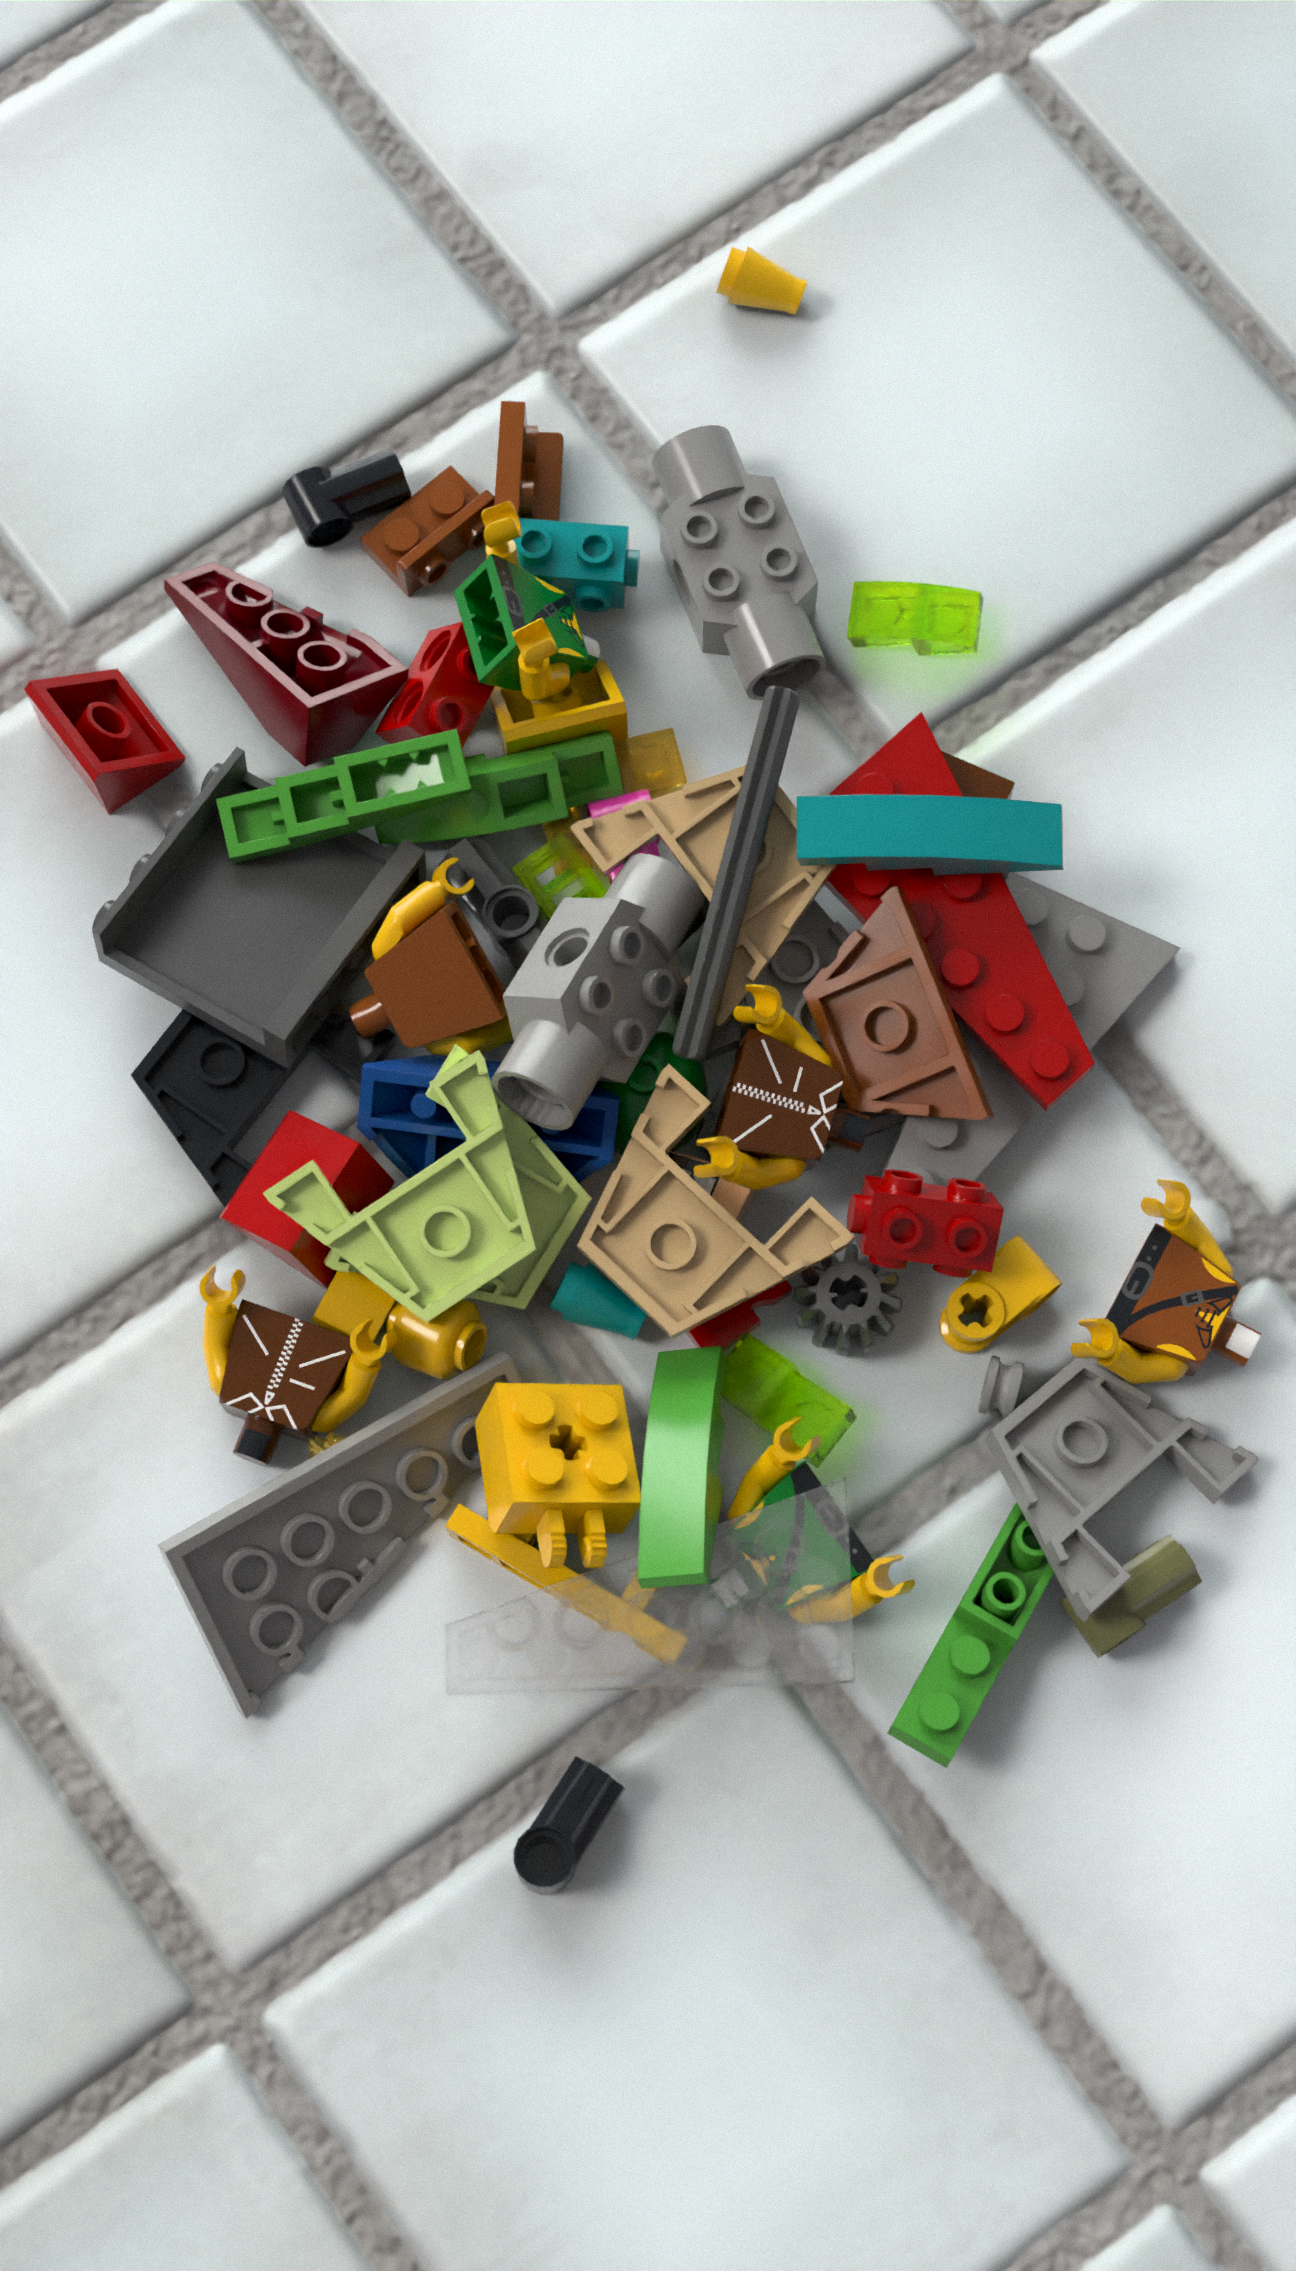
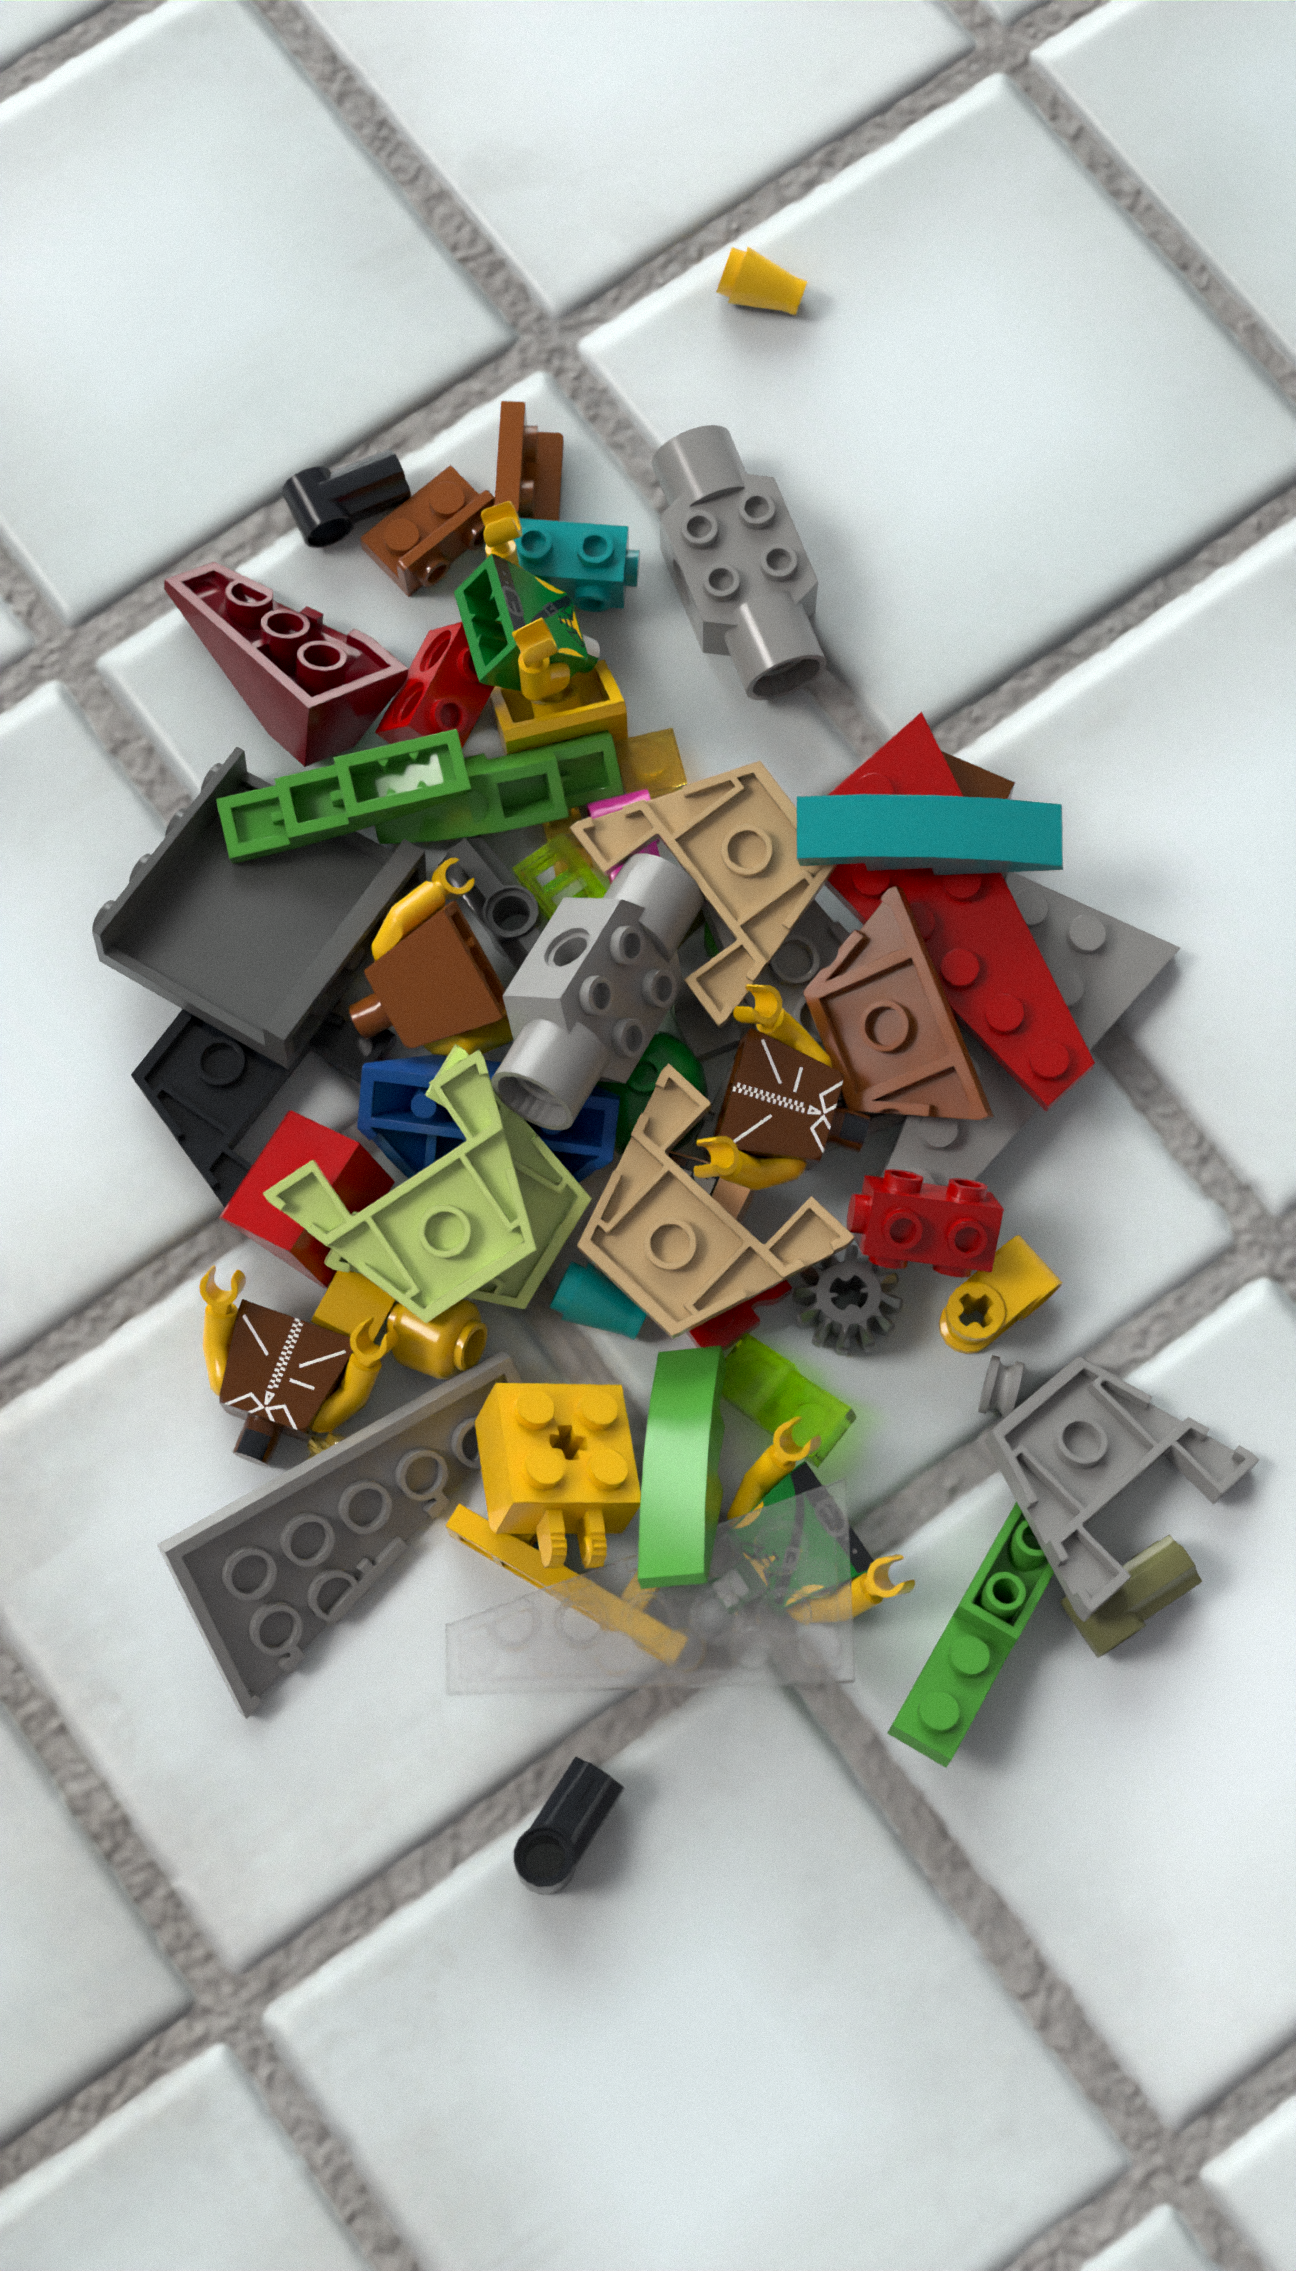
(105, 733): red slope -> none
(736, 874): dark grey axle -> none
(915, 614): clear neon green slope -> none
(1171, 1302): torso -> none

